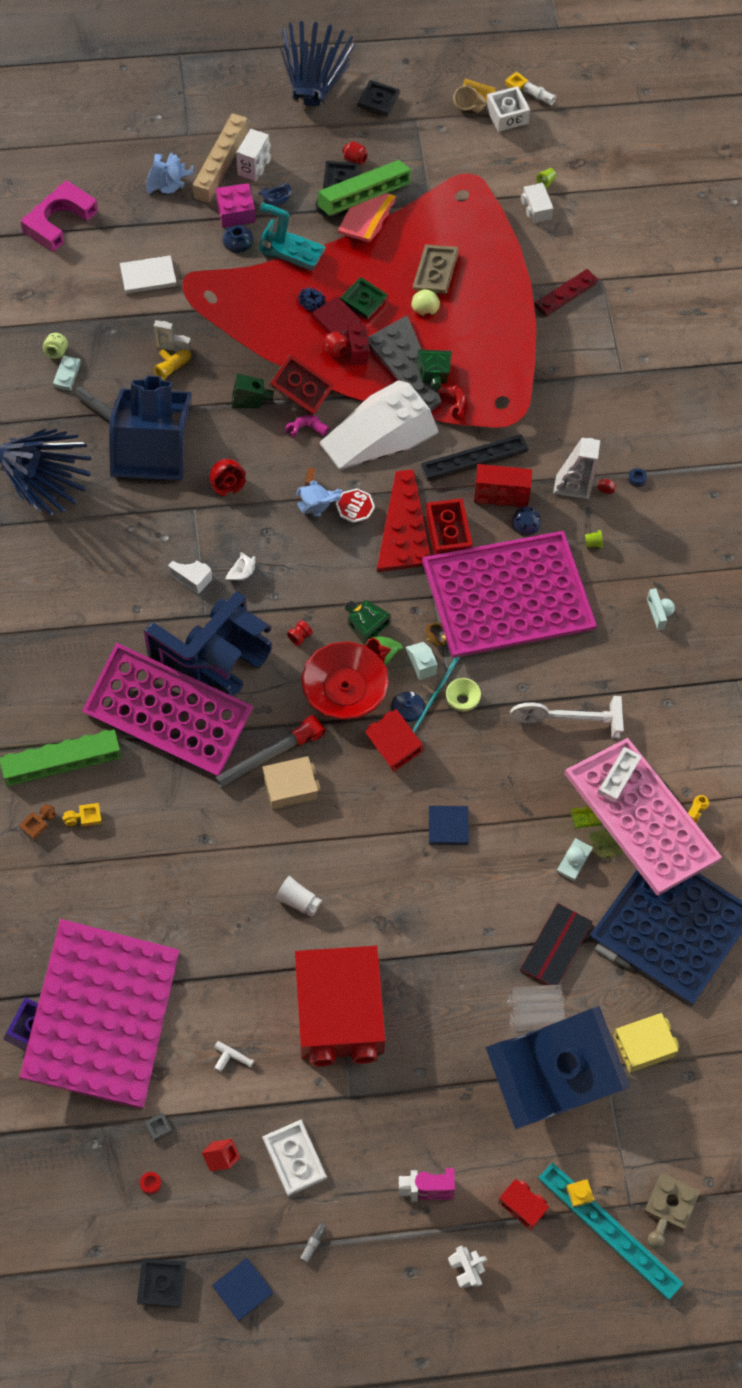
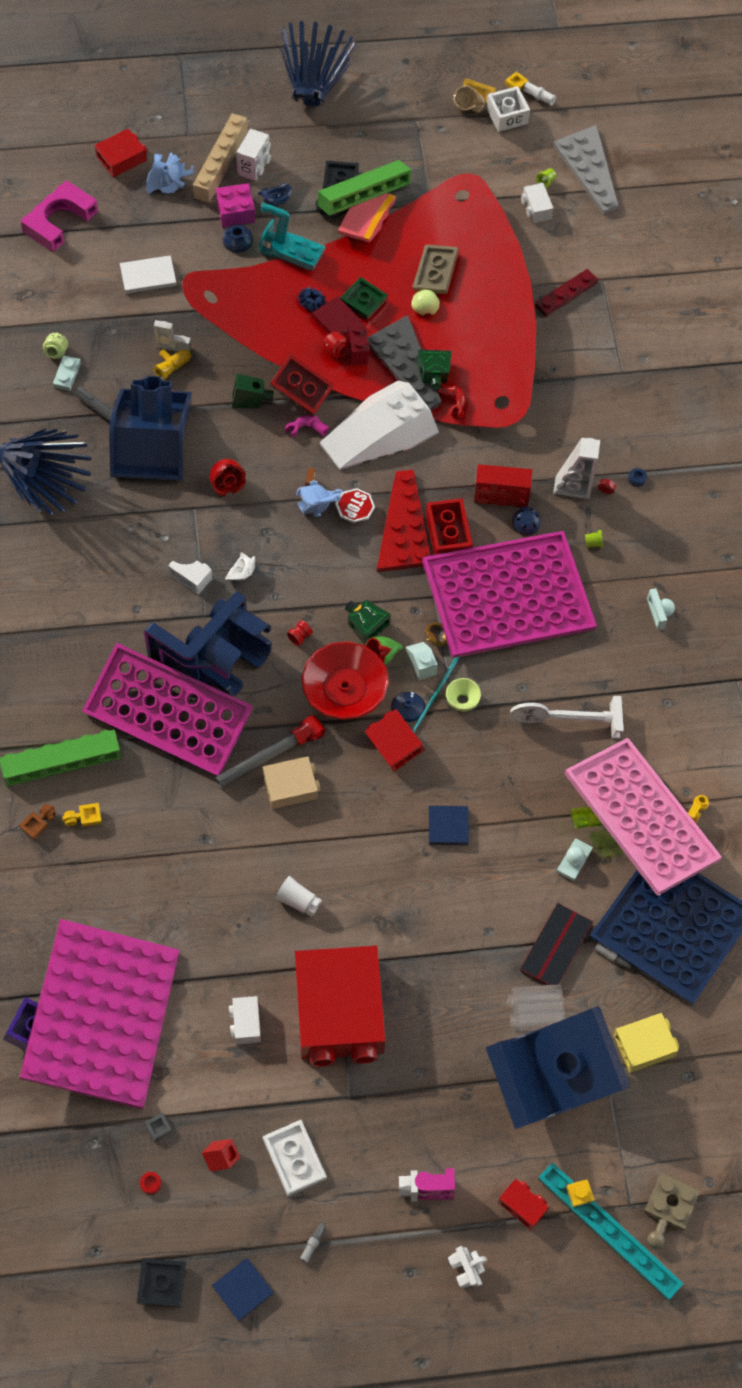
(121, 152): none -> red brick
(227, 1053): white piece -> none
(246, 1020): none -> white brick
(355, 153): red head -> none
(378, 98): black plate -> none
(472, 457): black plate -> none
(587, 162): none -> light grey wing
(619, 774): white plate -> none

